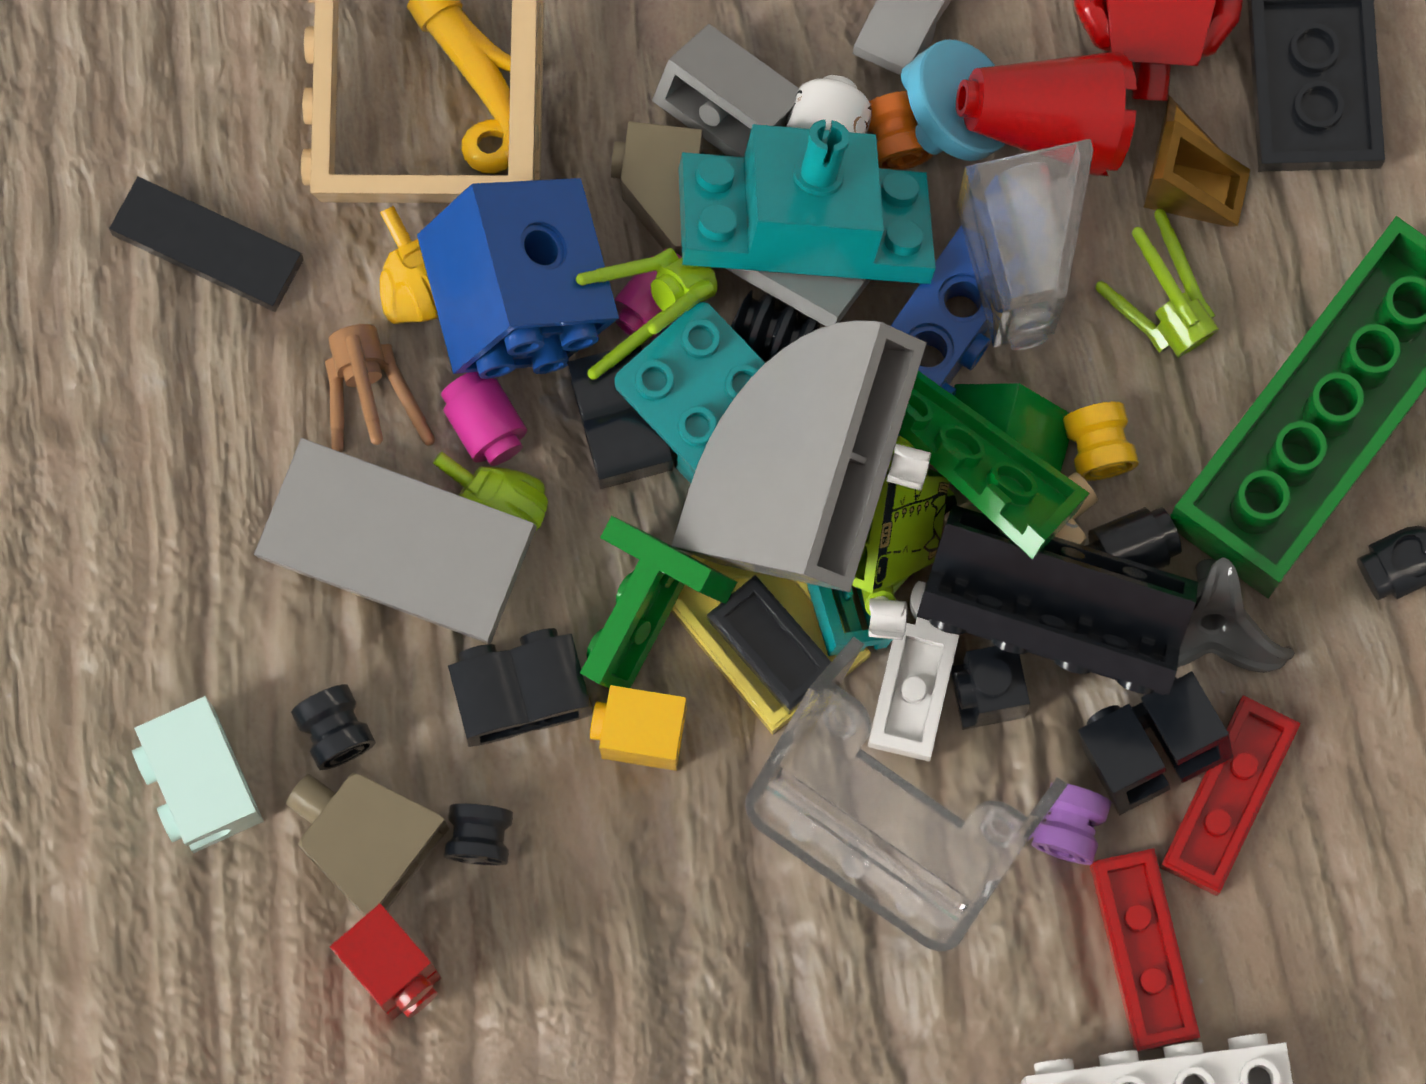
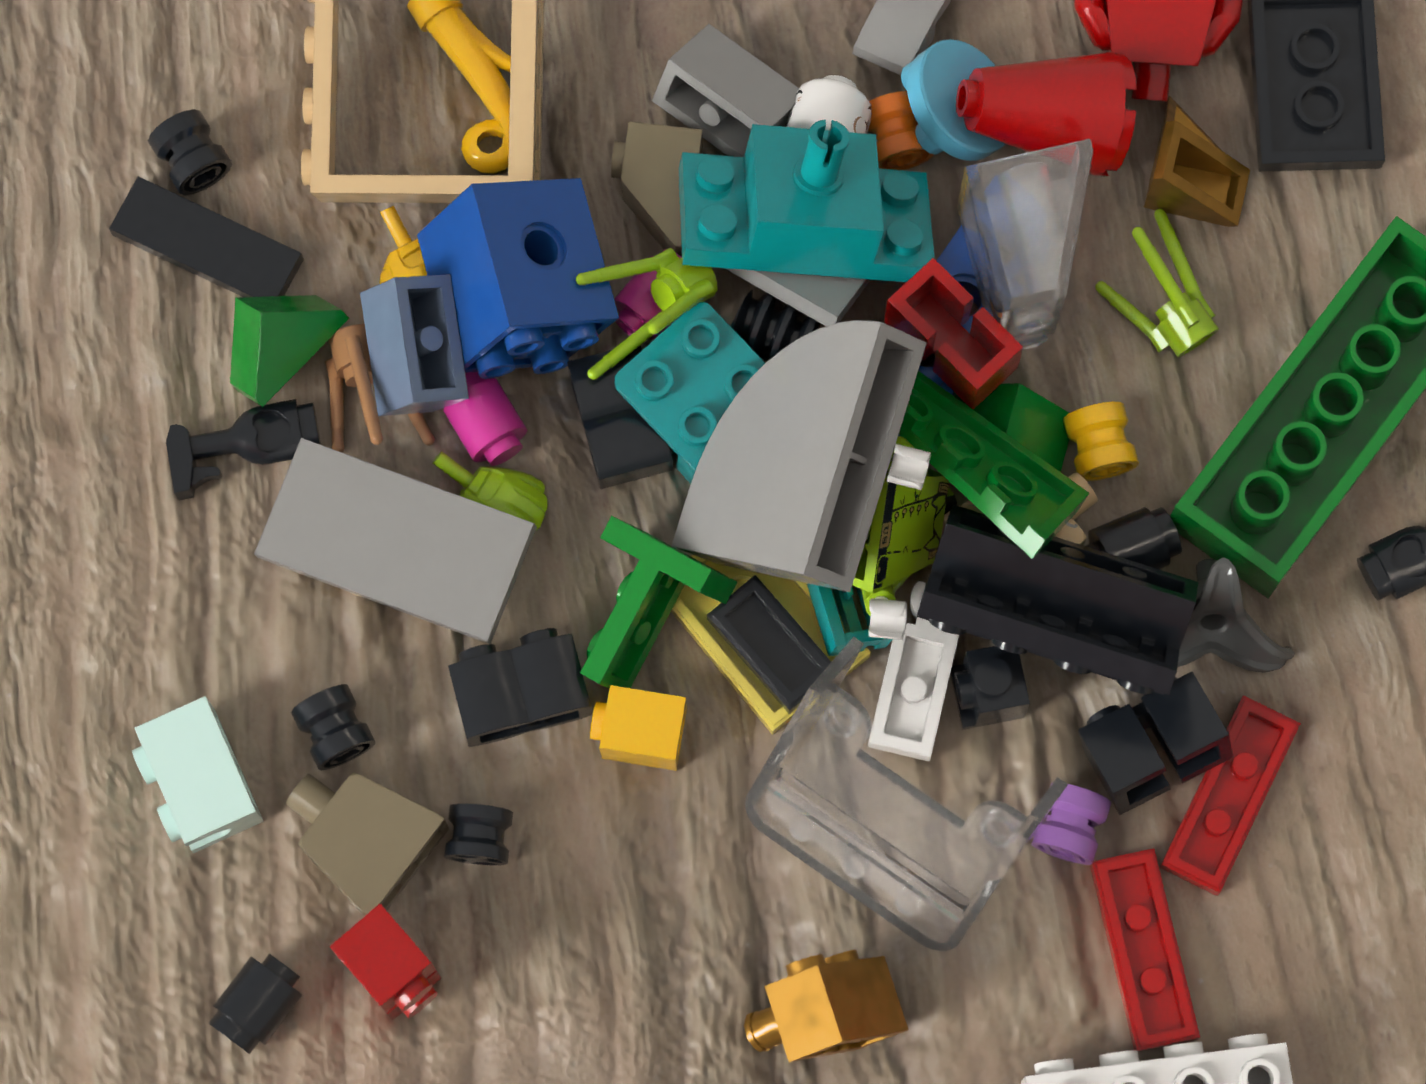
(191, 154): none -> black wheel
(256, 1002): none -> black brick
(258, 435): none -> black piece
(276, 340): none -> green slope
(414, 345): none -> sand blue brick
(828, 1007): none -> pearl gold brick
(934, 310): none -> red piece

